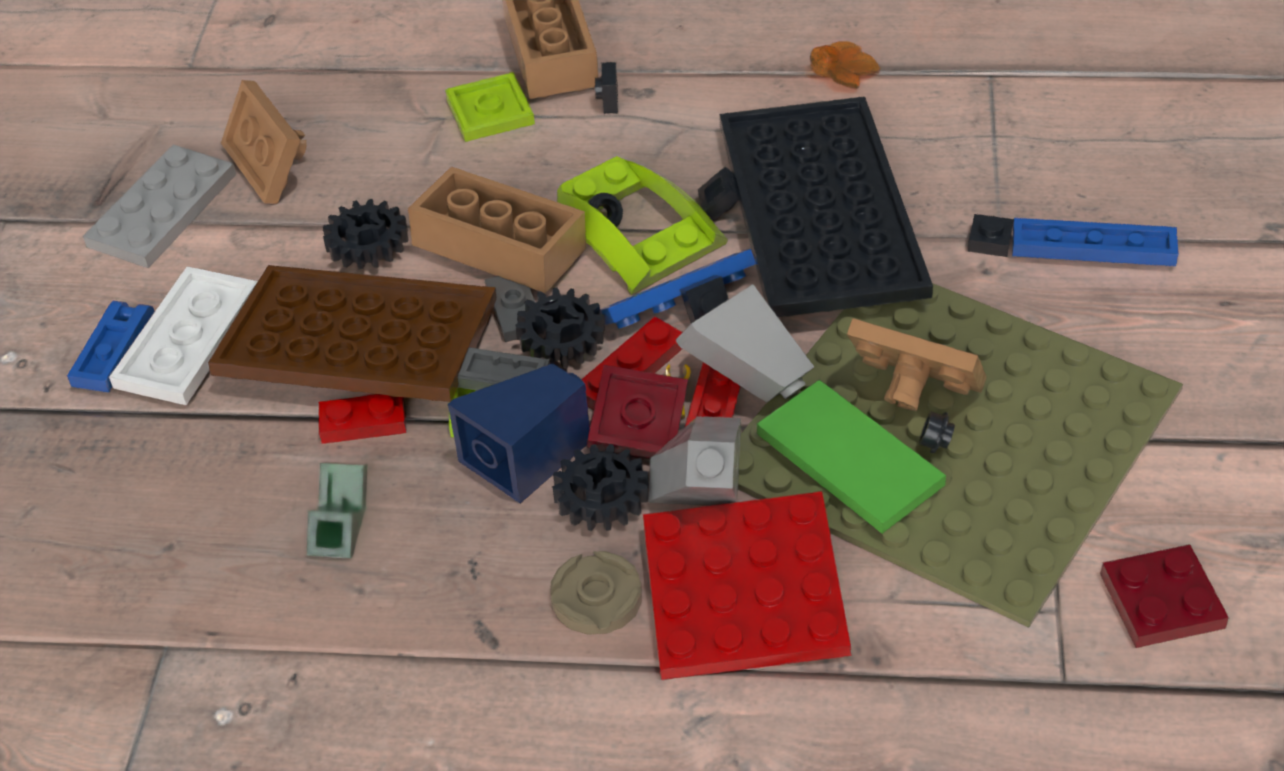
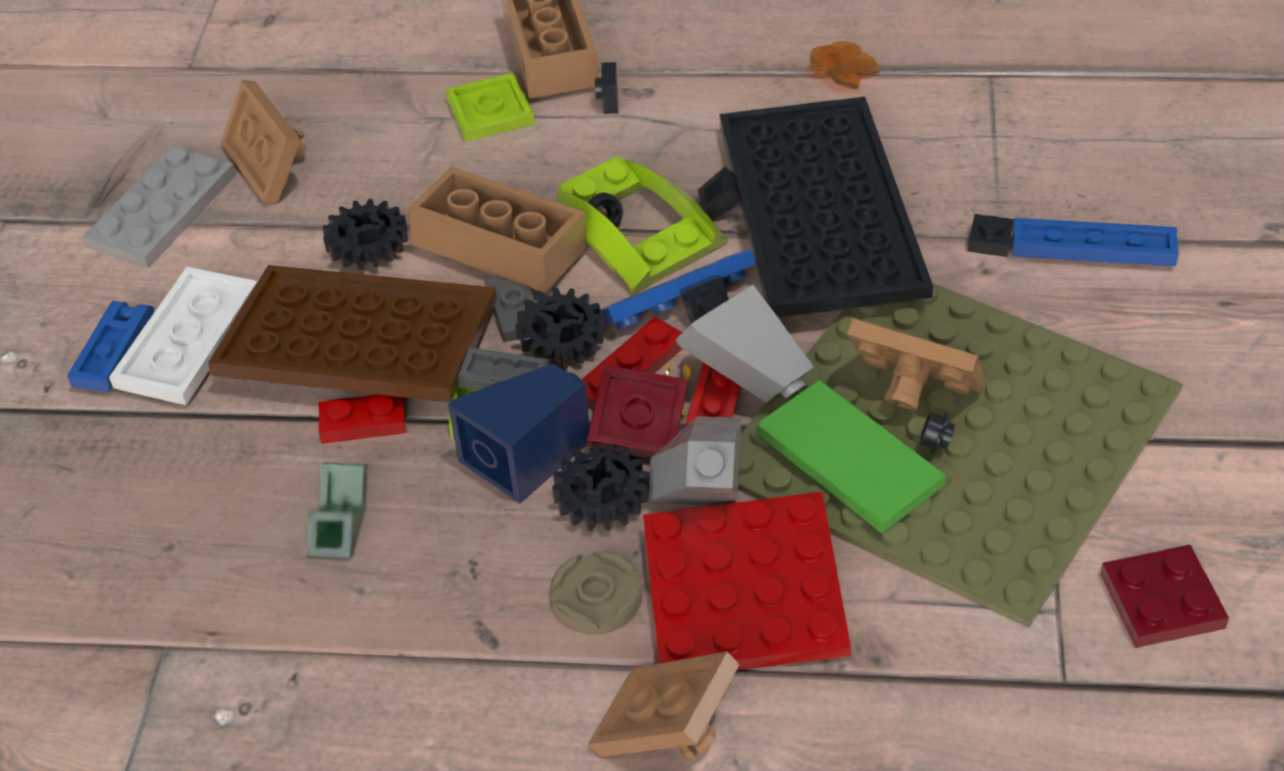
(666, 707): none -> medium nougat plate

